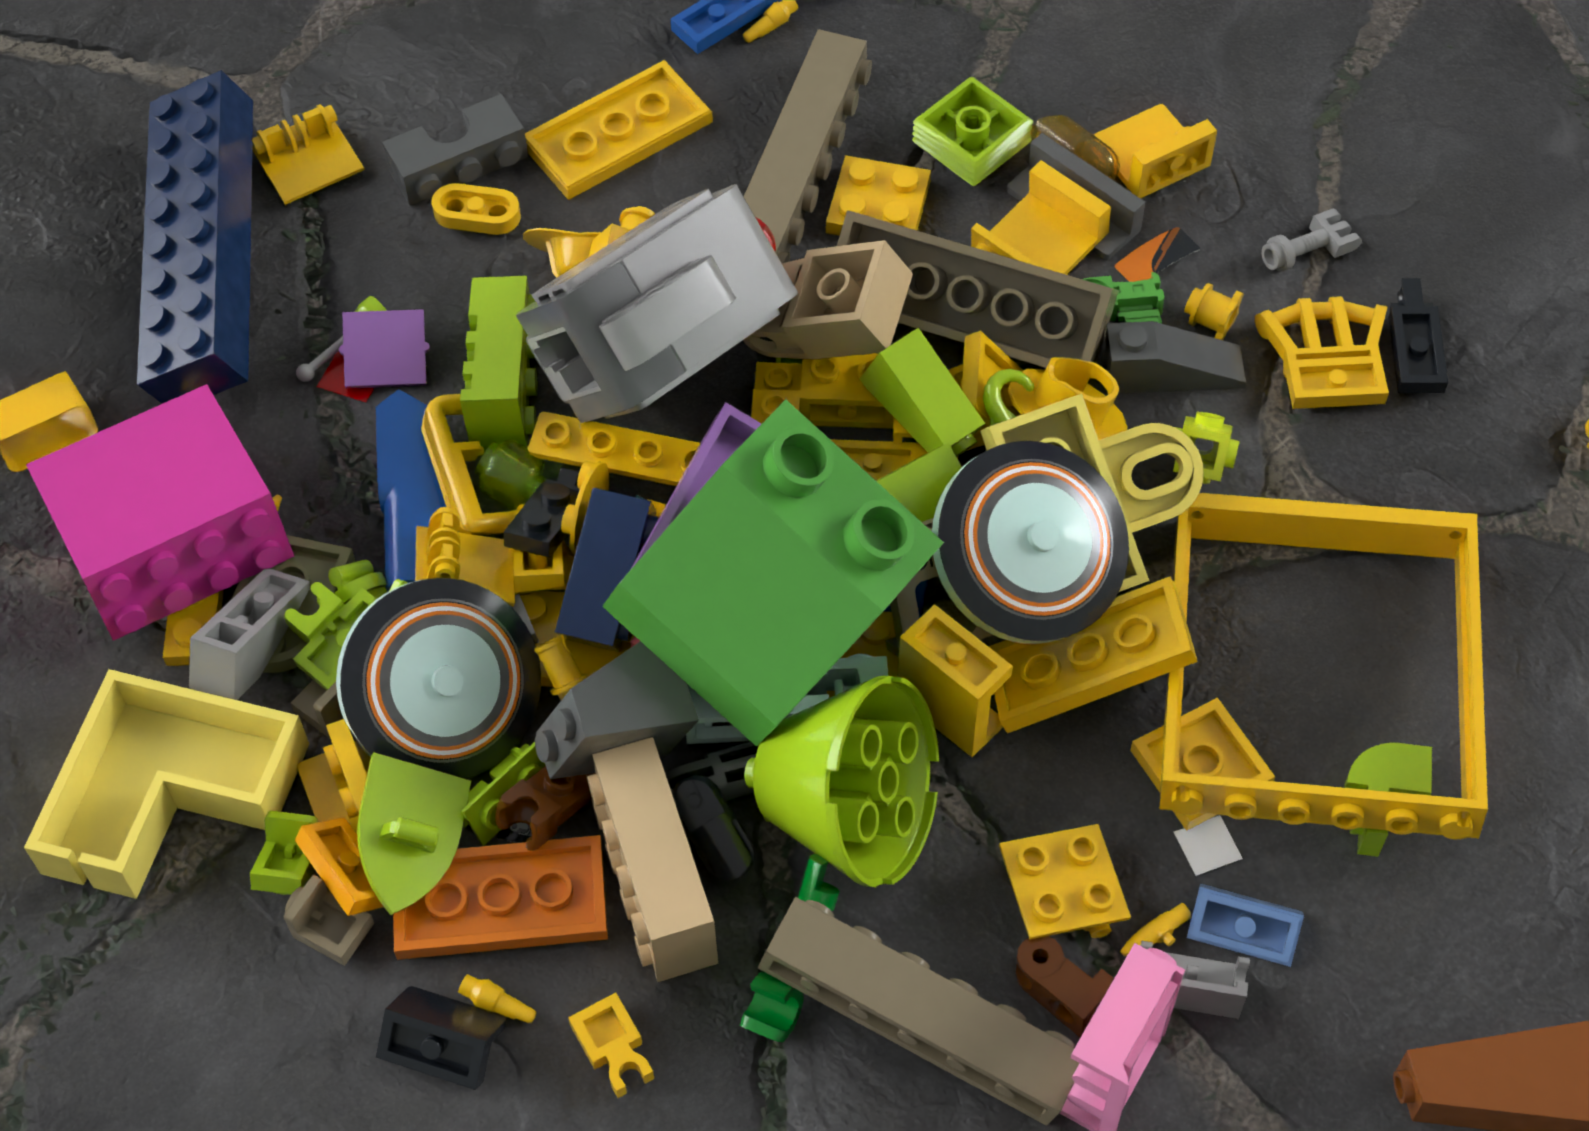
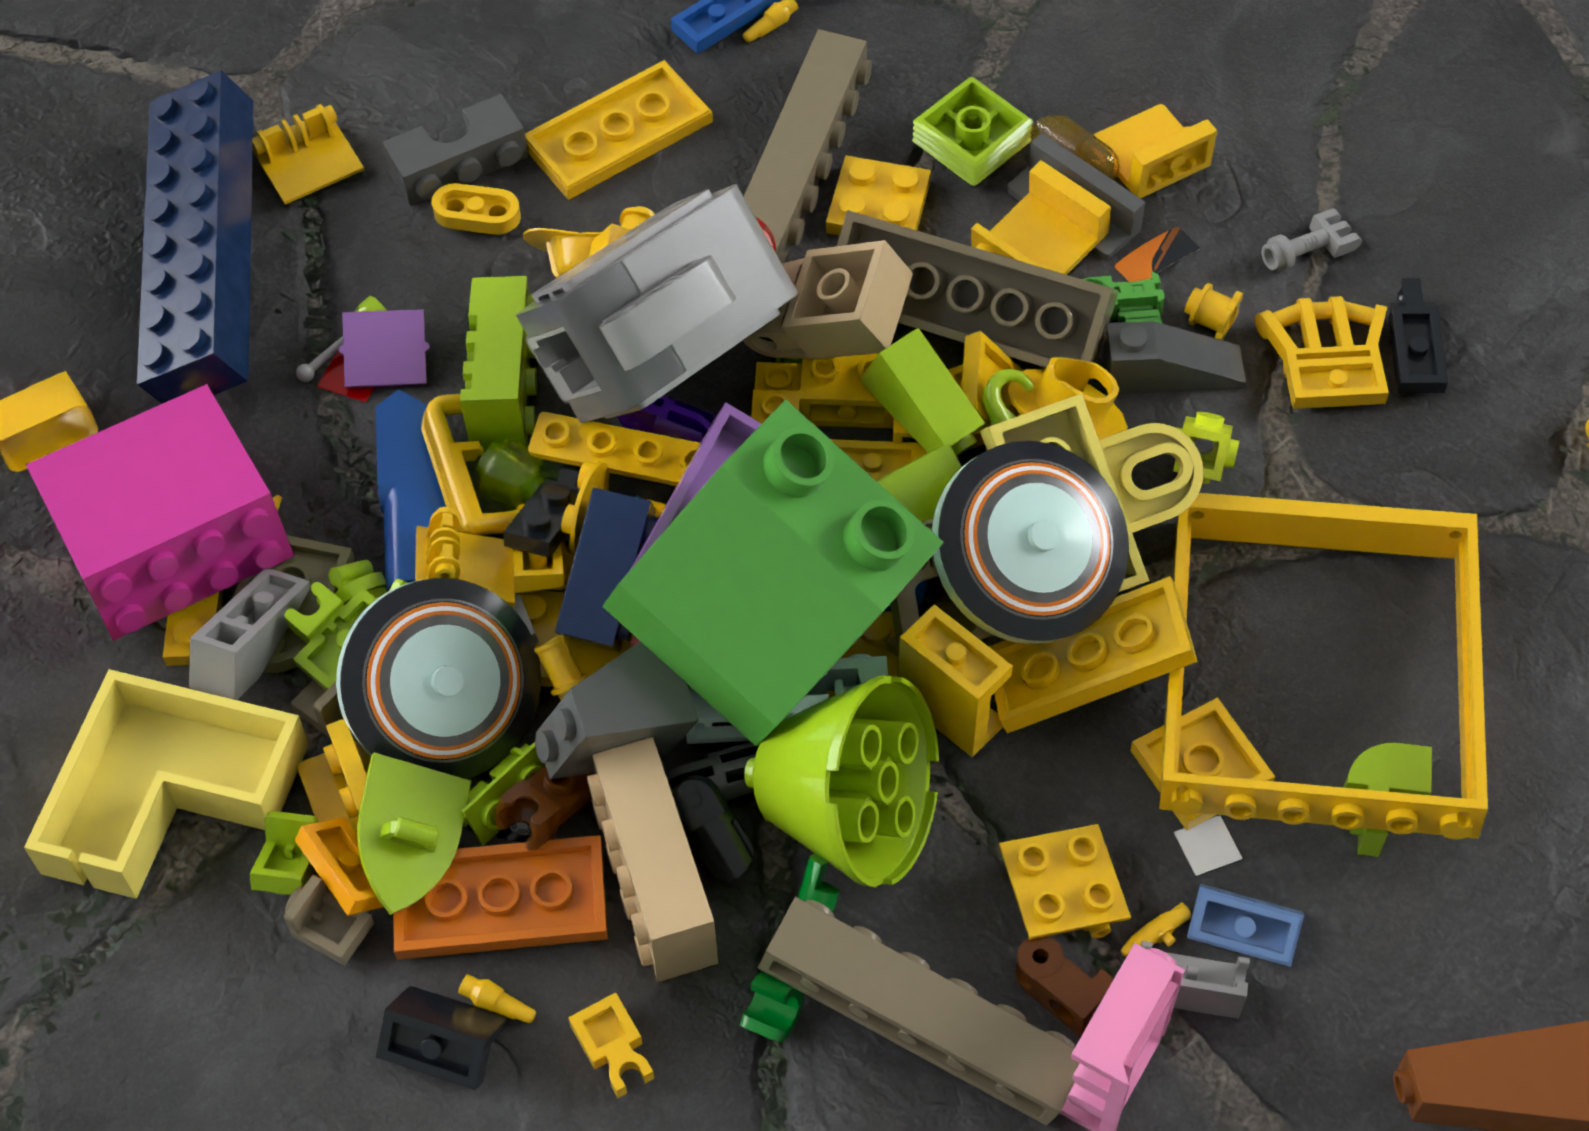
(670, 419): none -> dark purple arm

